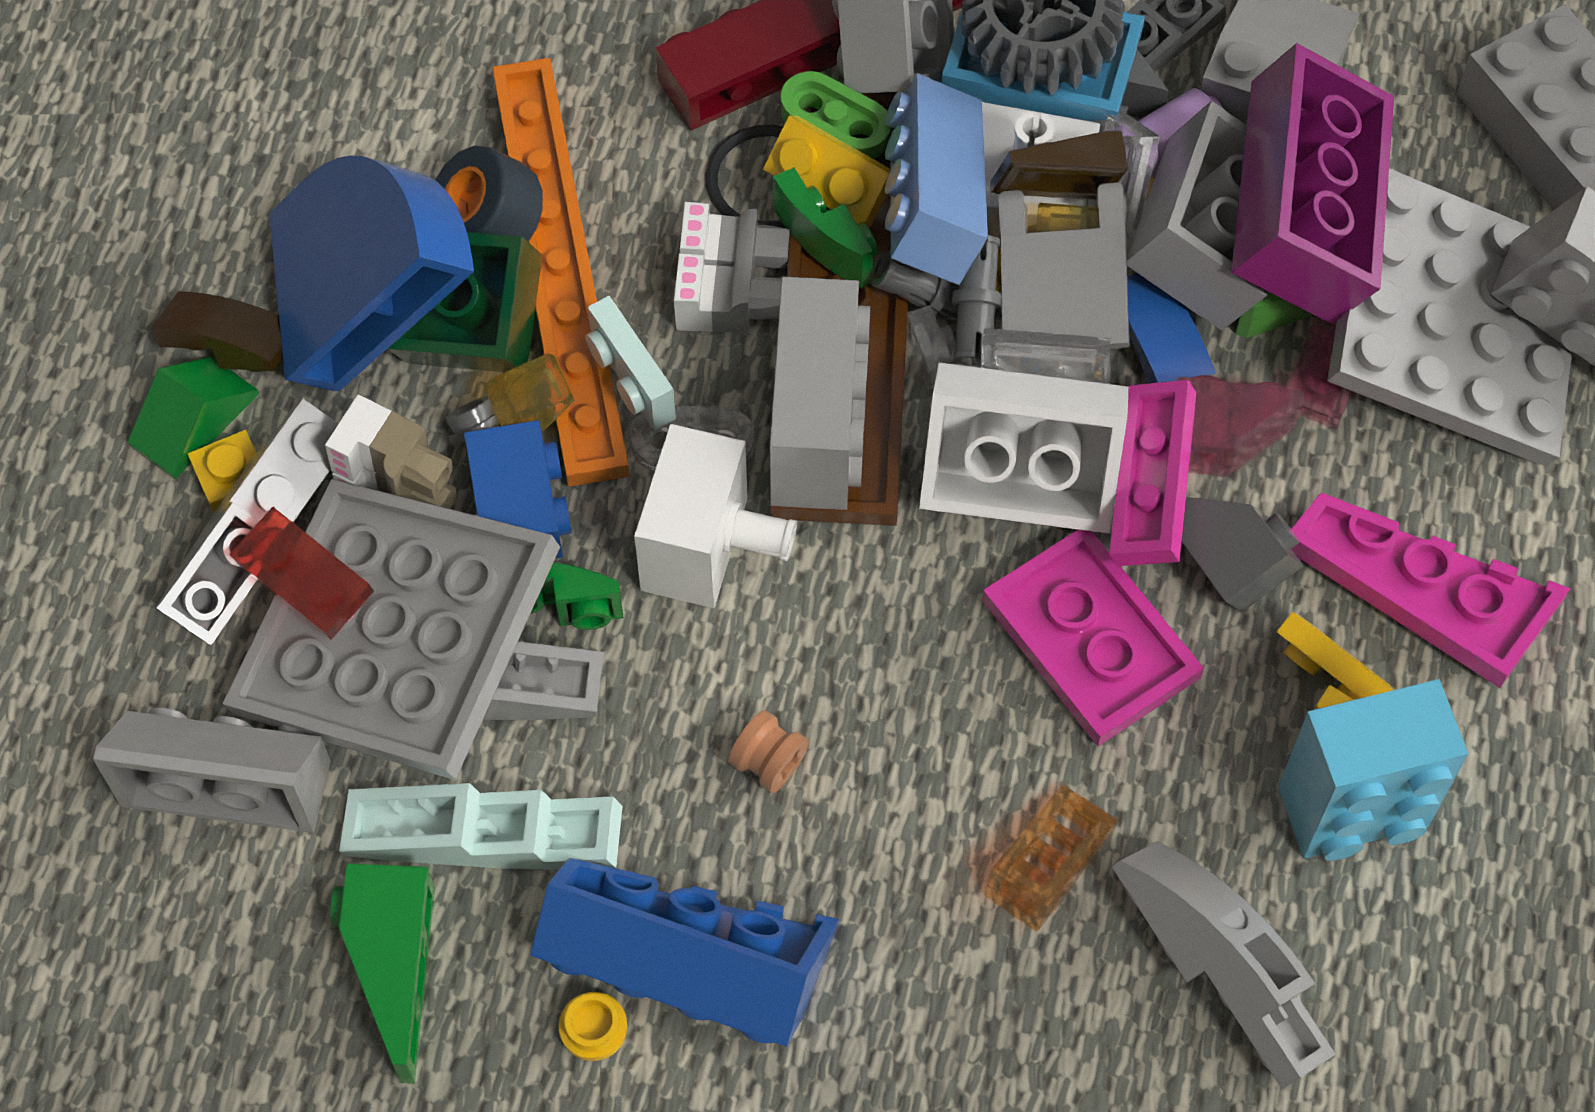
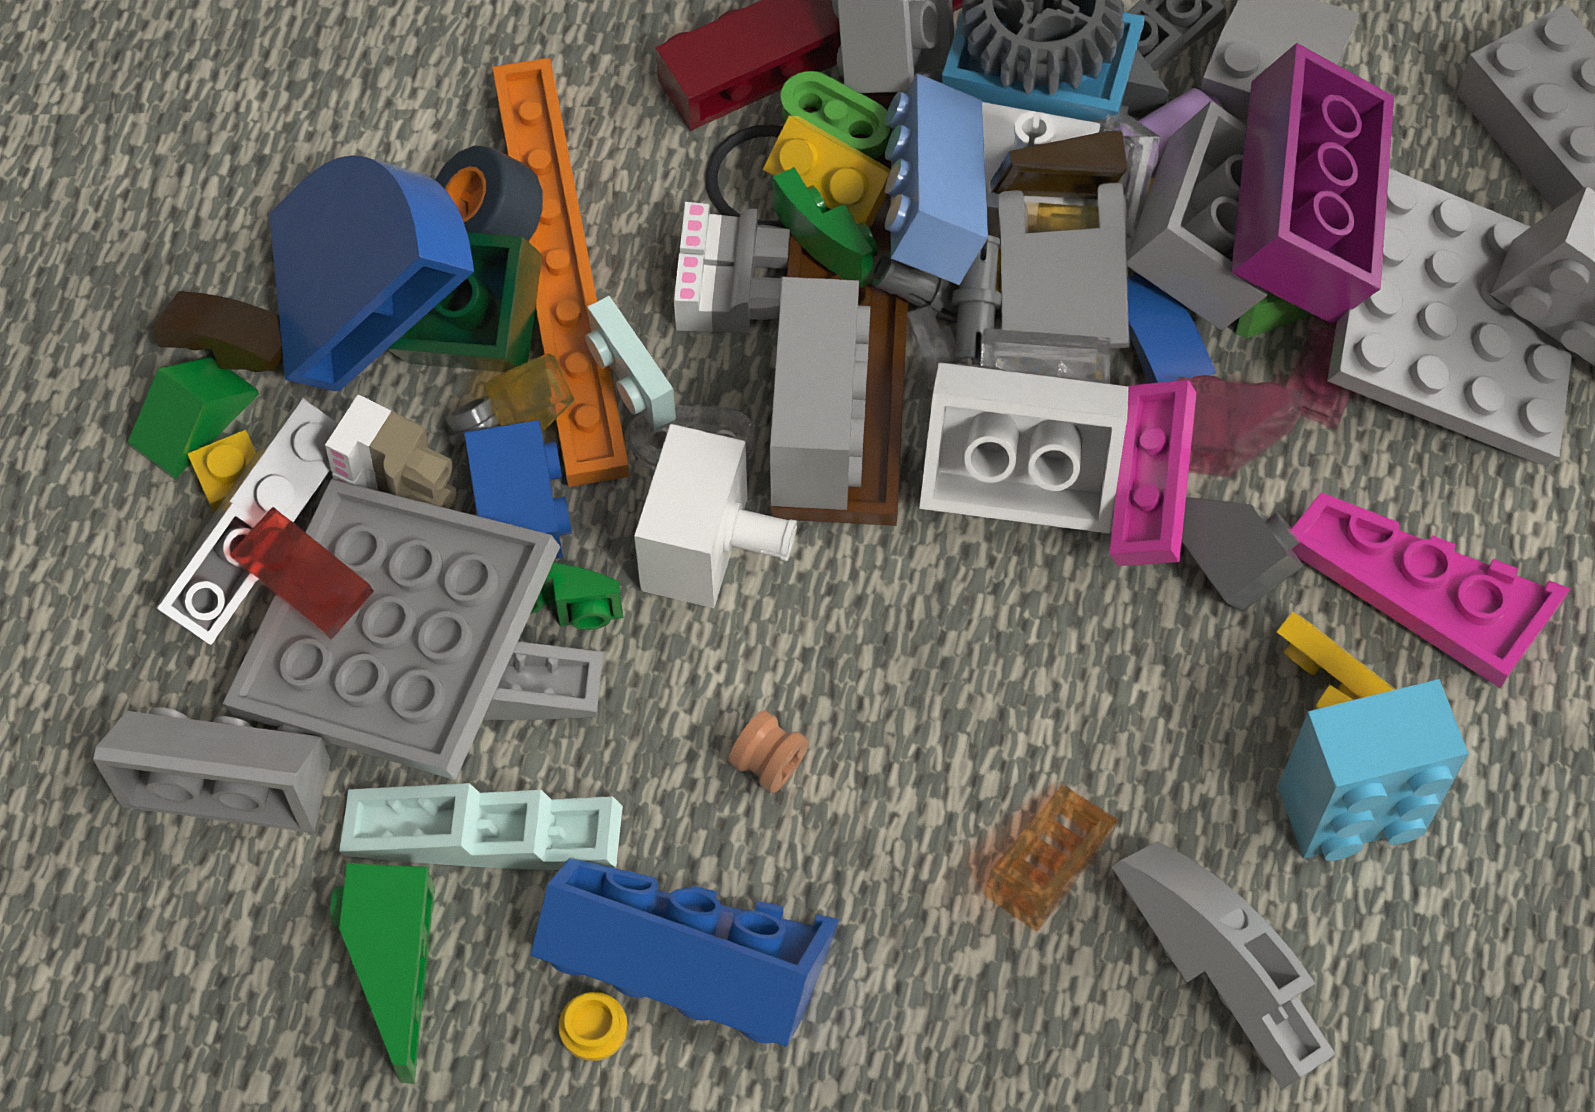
(1092, 635): dark pink plate -> none

